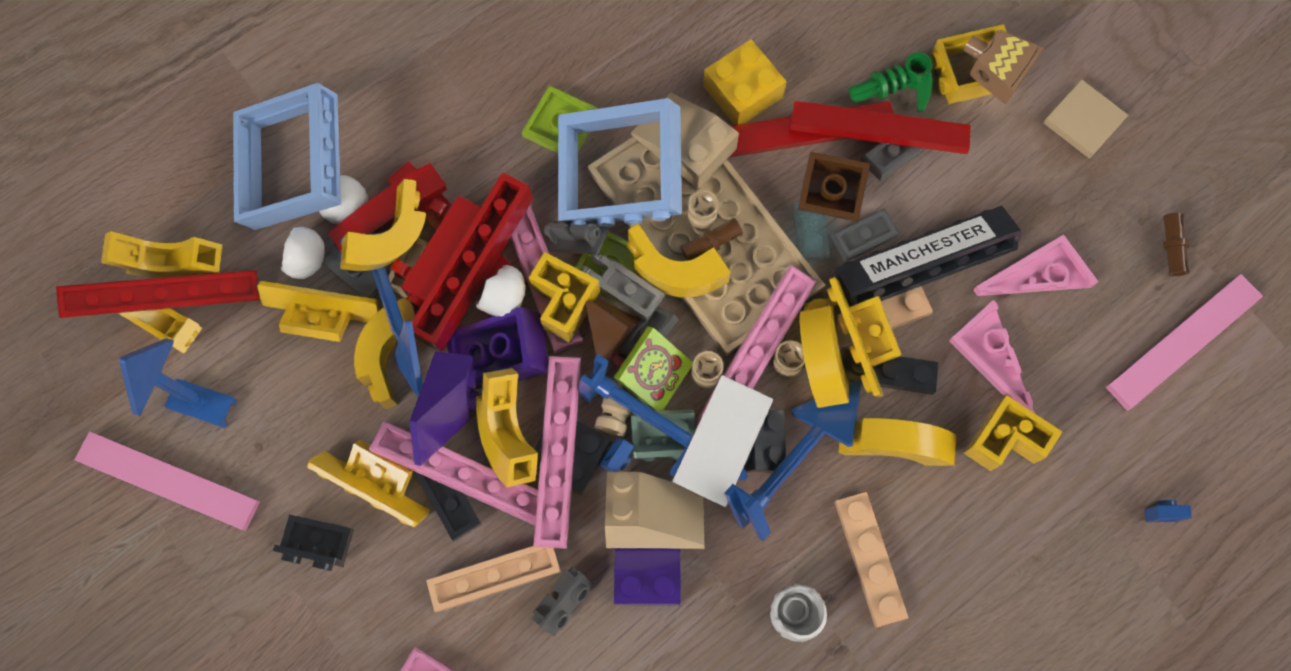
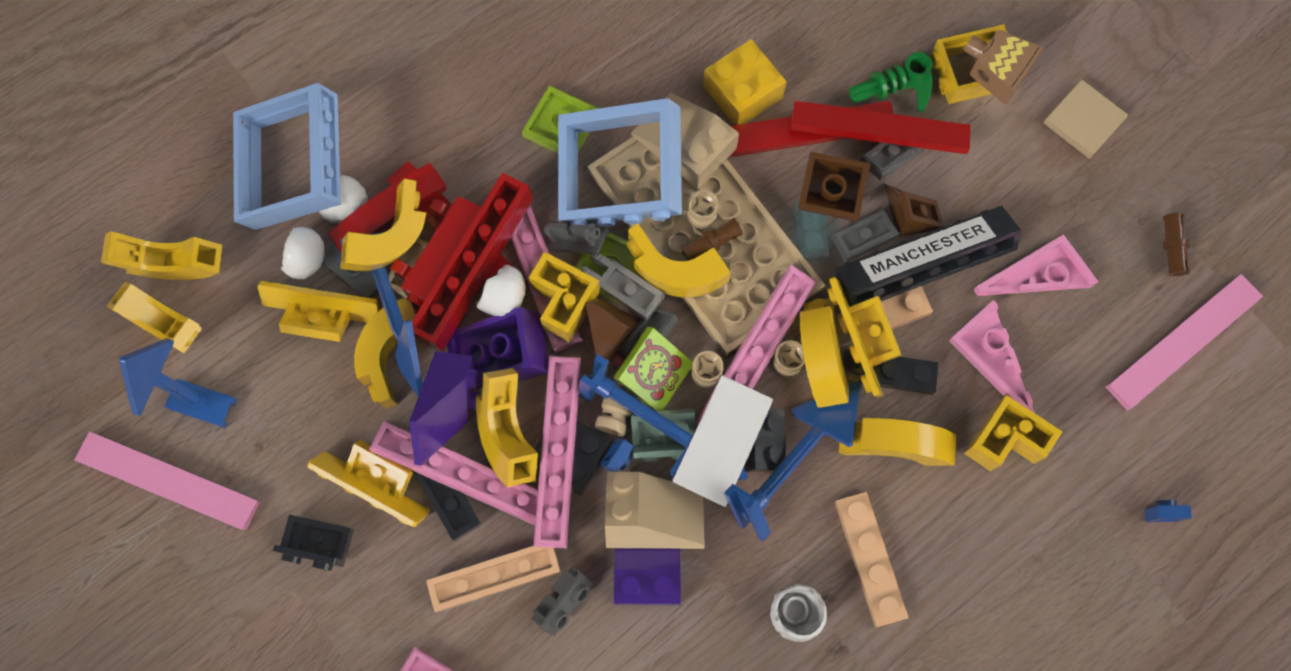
(156, 294): red tile -> none
(913, 212): none -> reddish brown slope

